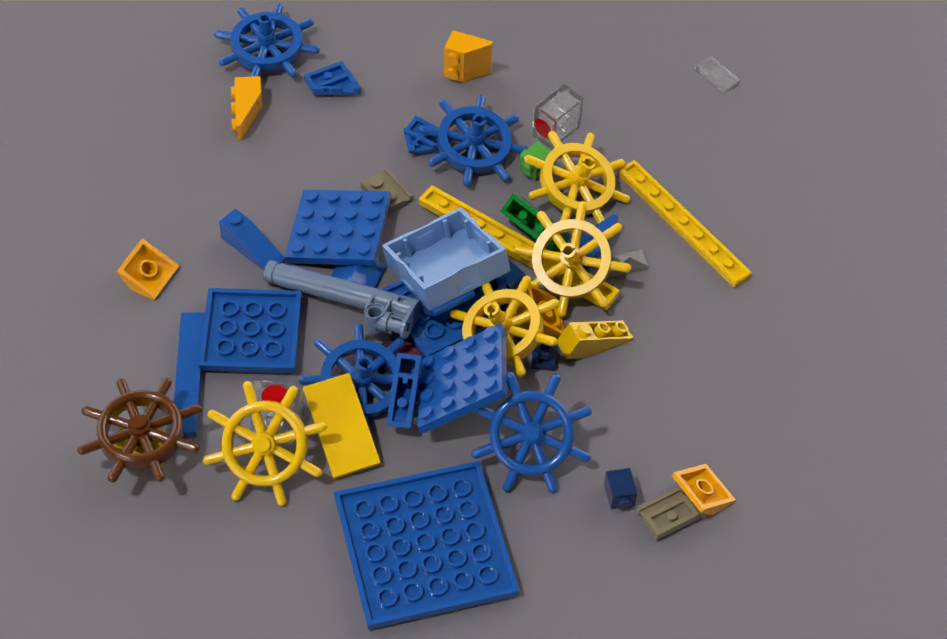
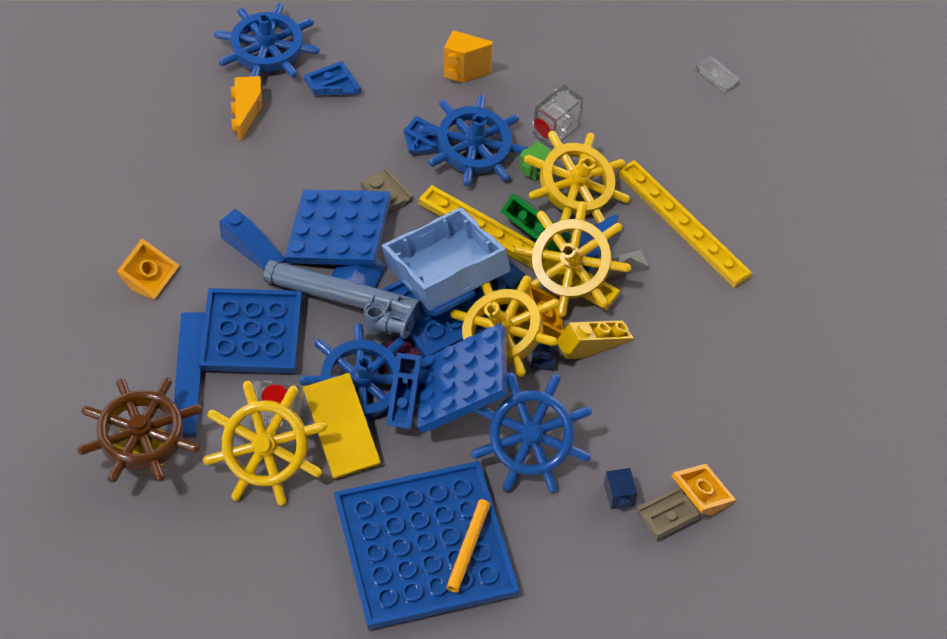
(468, 546): none -> light orange piece

